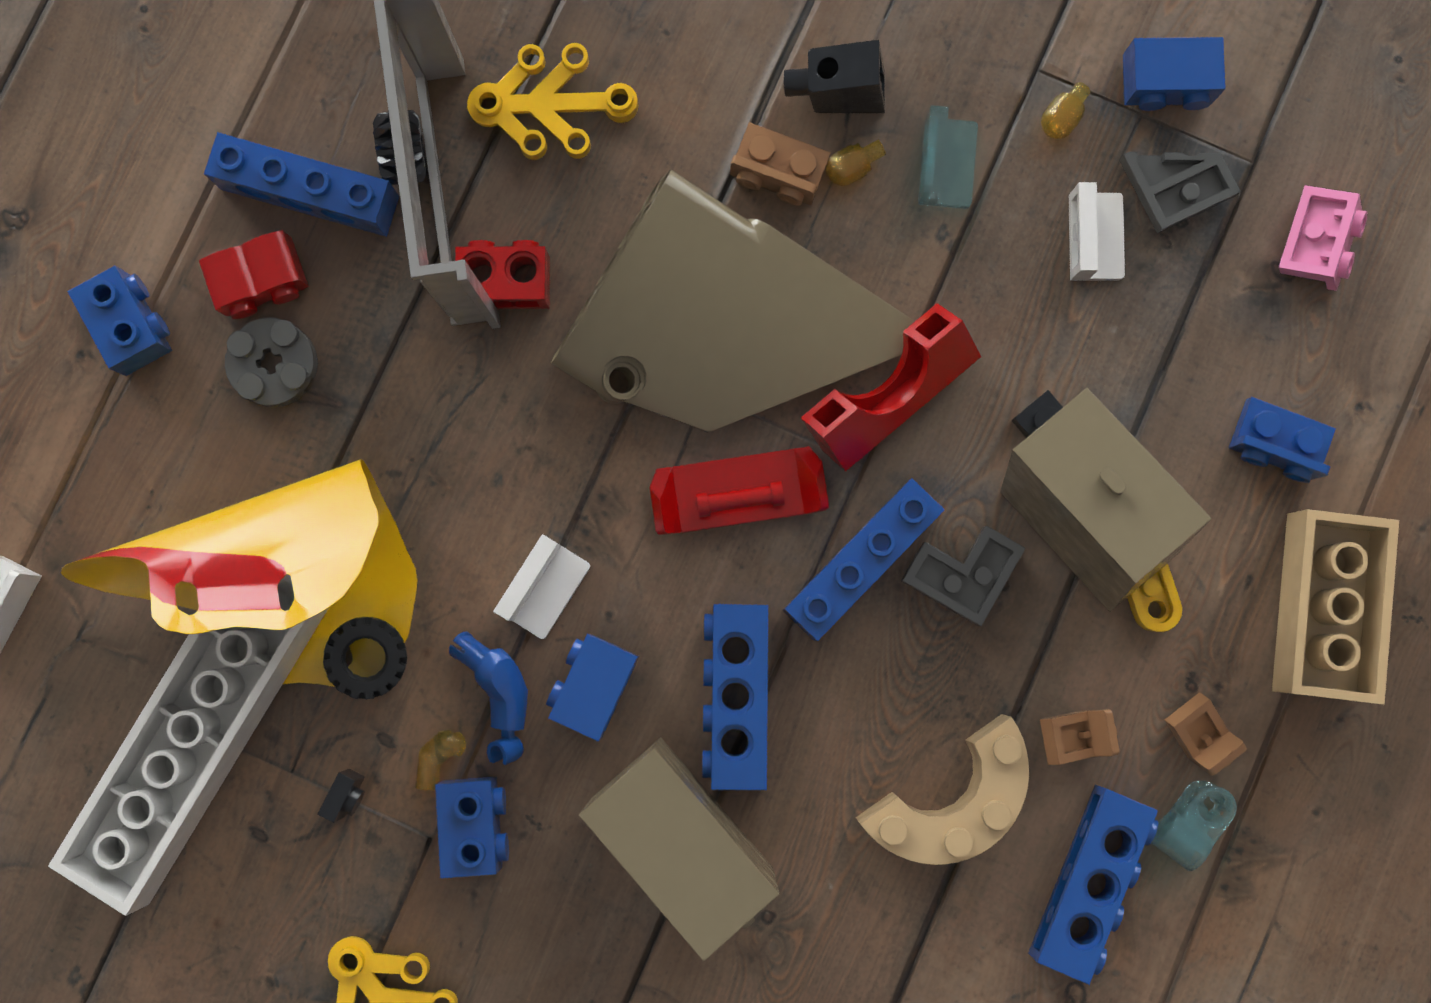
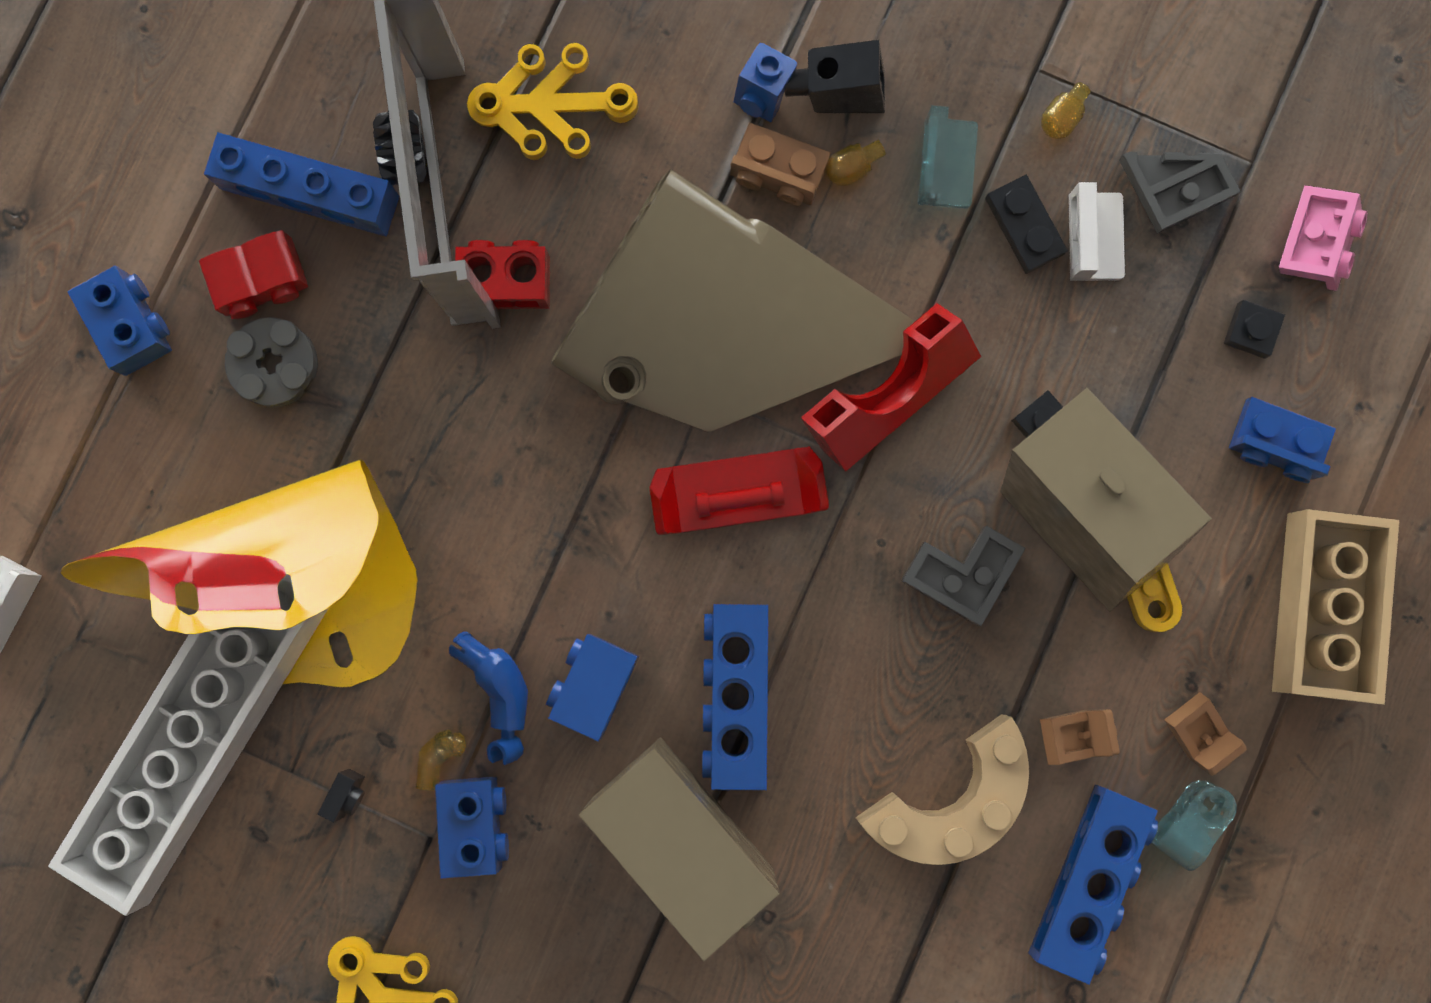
(352, 684): black tyre -> none
(542, 587): white panel -> none
(764, 82): none -> blue bracket
(863, 560): blue brick -> none
(1026, 224): none -> black plate
(1173, 72): blue brick -> none
(1254, 329): none -> black plate

